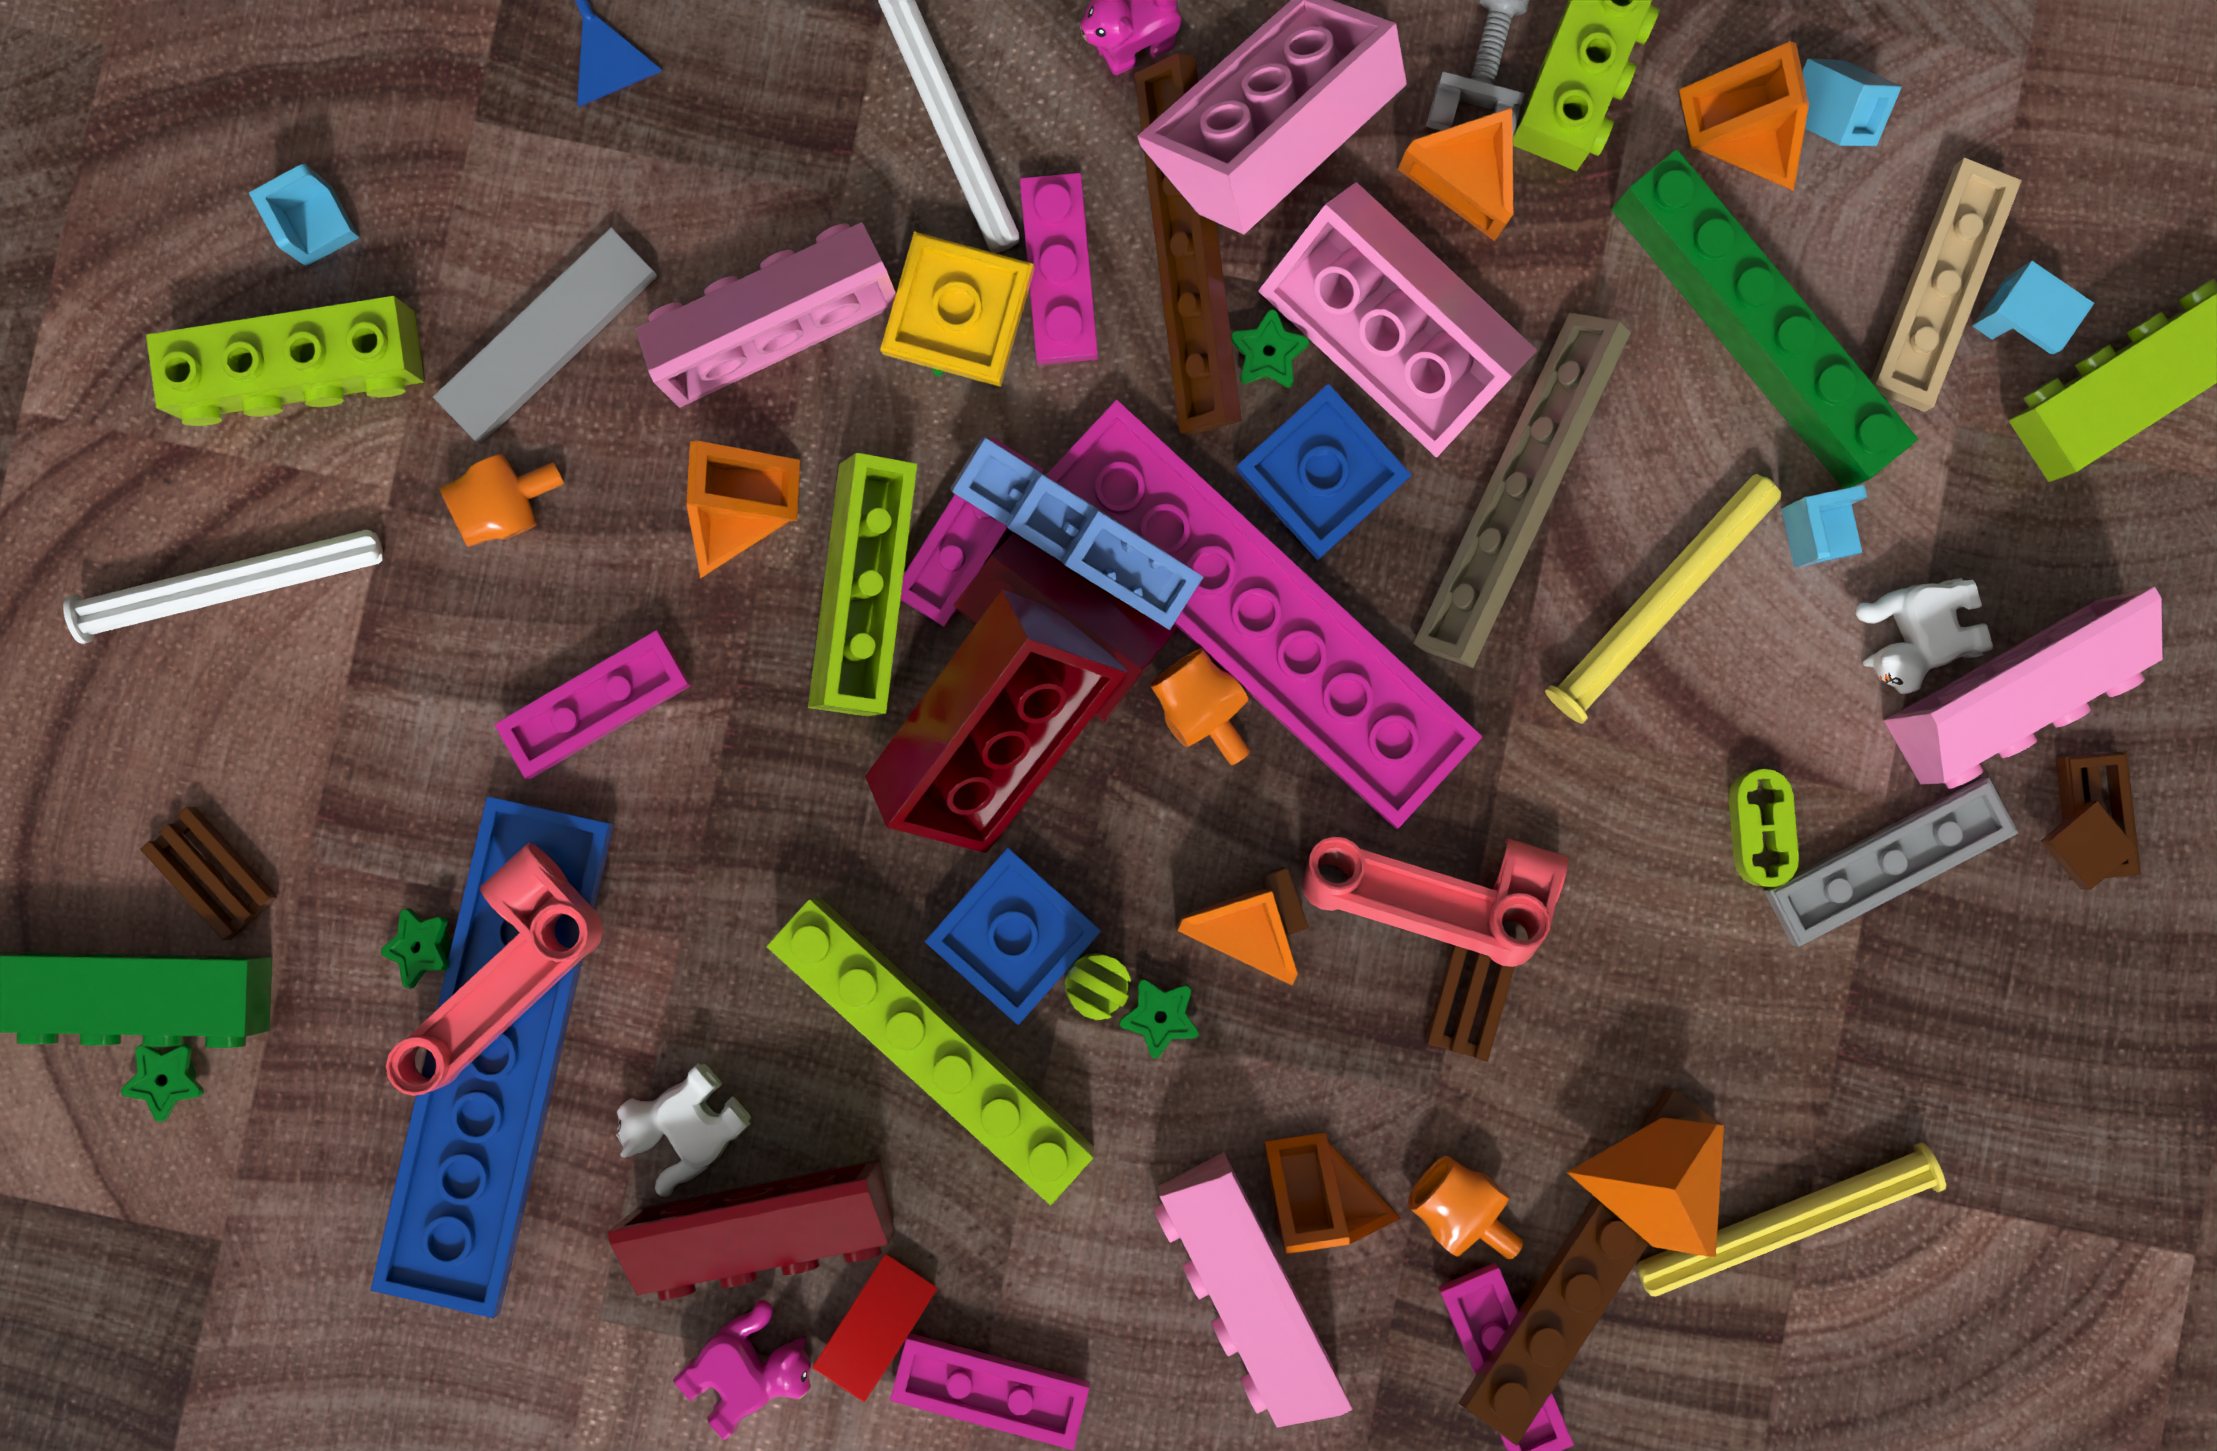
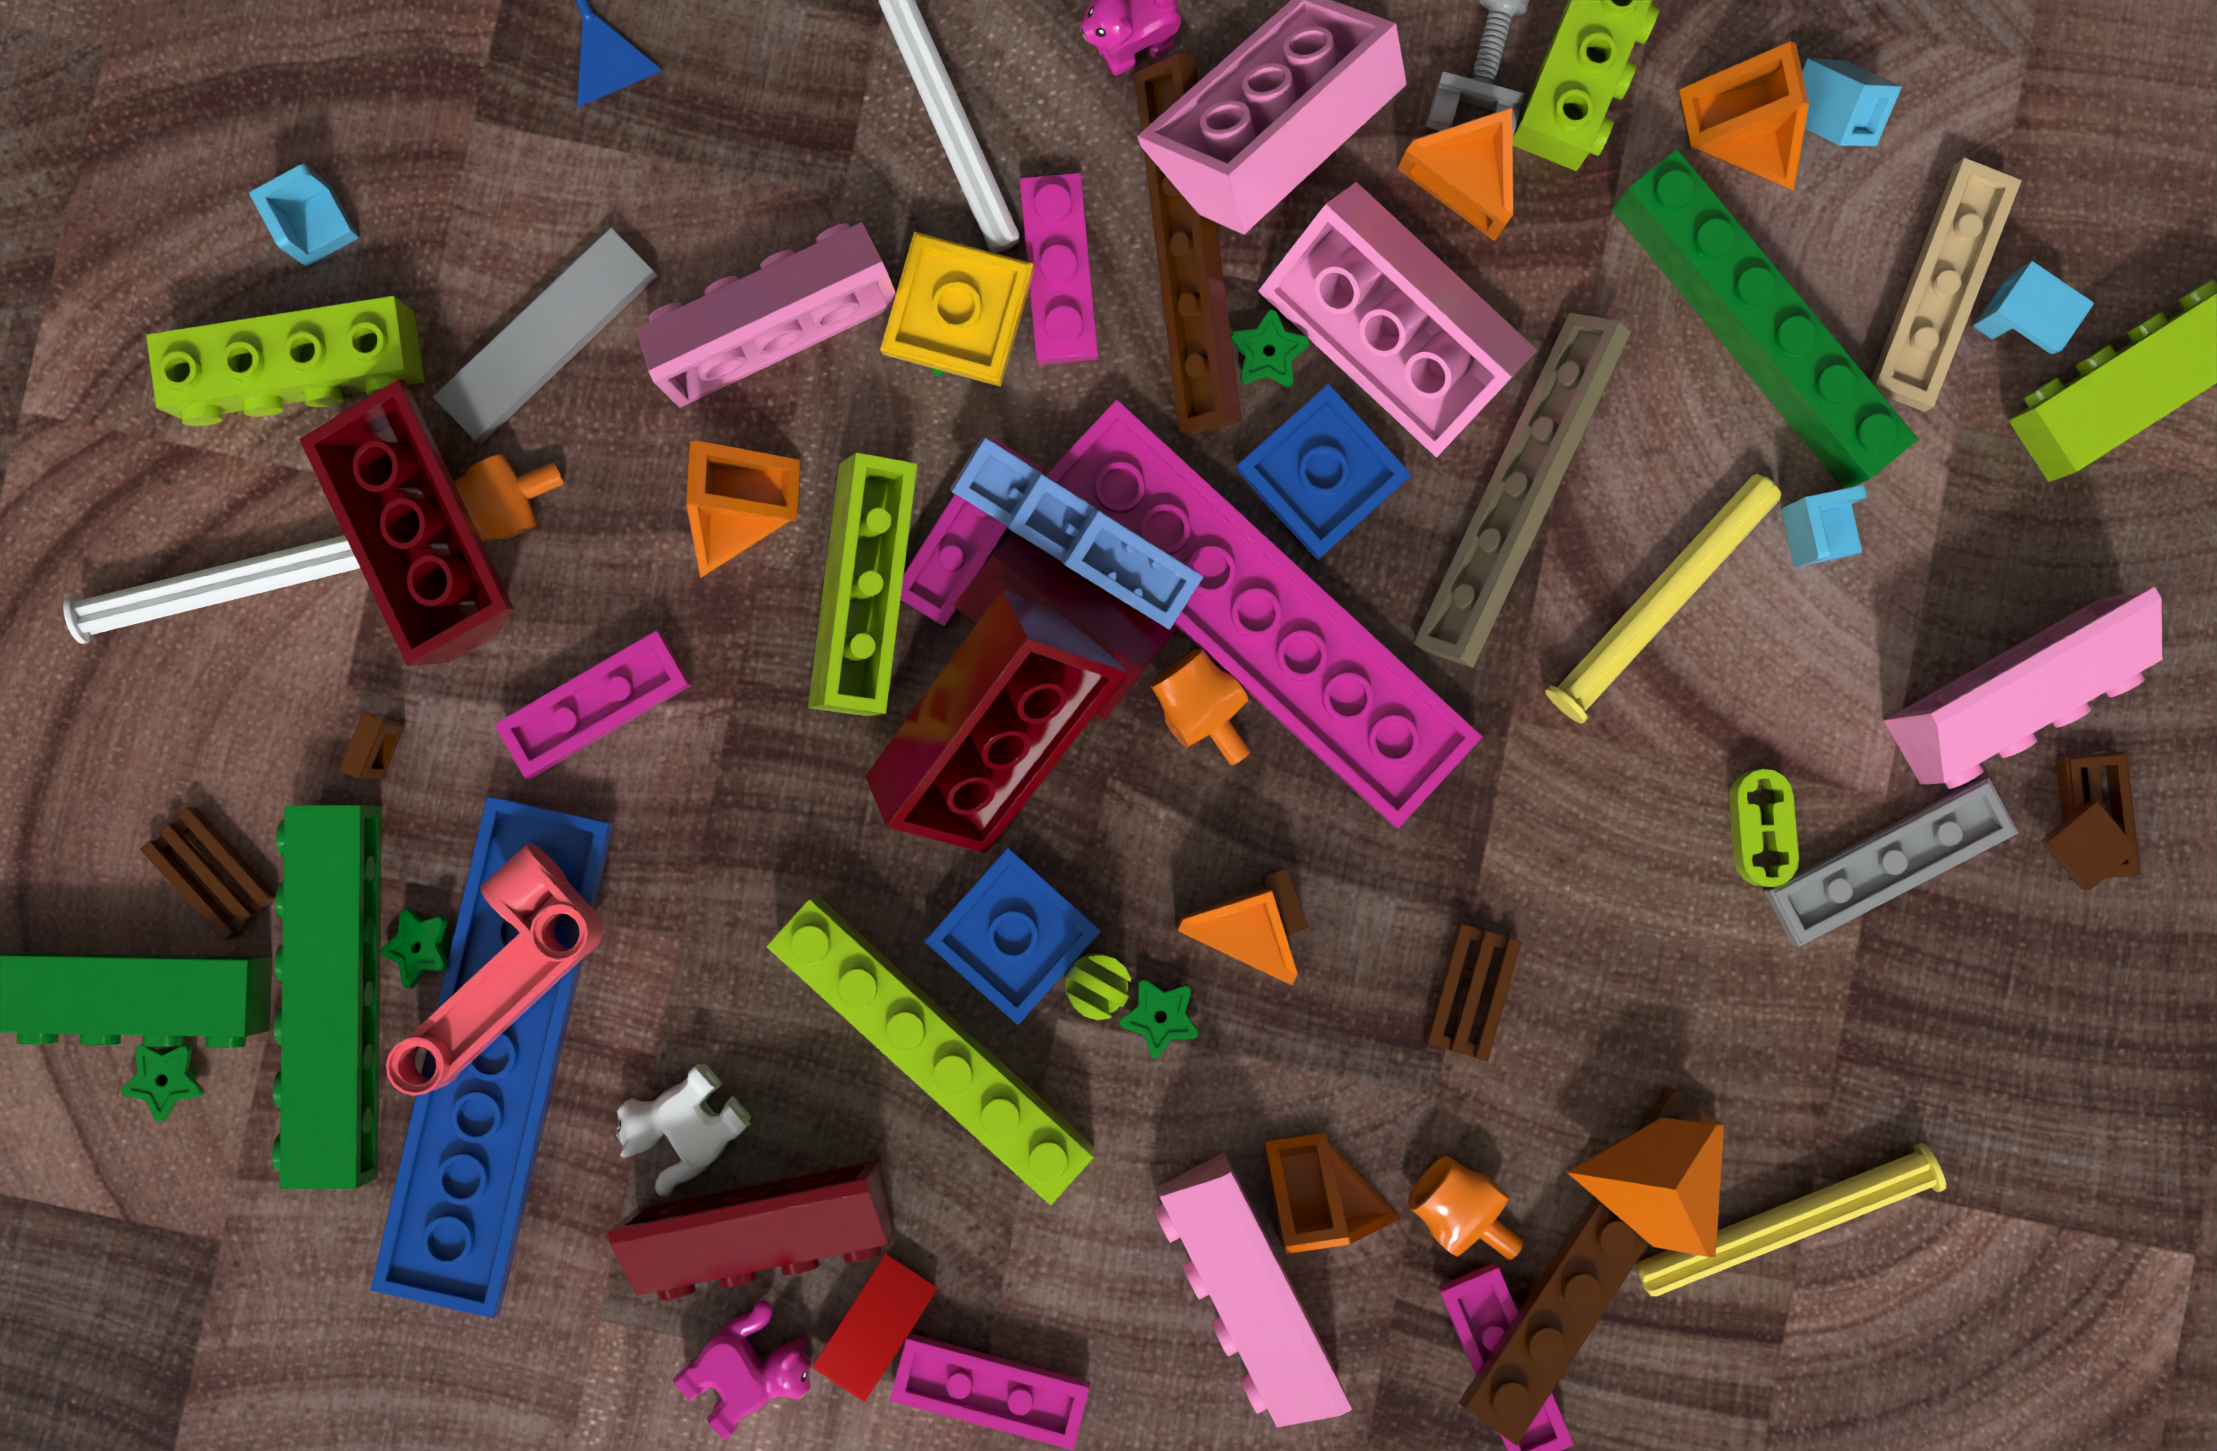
(328, 996): none -> green brick
(372, 746): none -> reddish brown tile
(408, 527): none -> dark red slope
(1443, 904): coral piece -> none
(1929, 630): white animal -> none

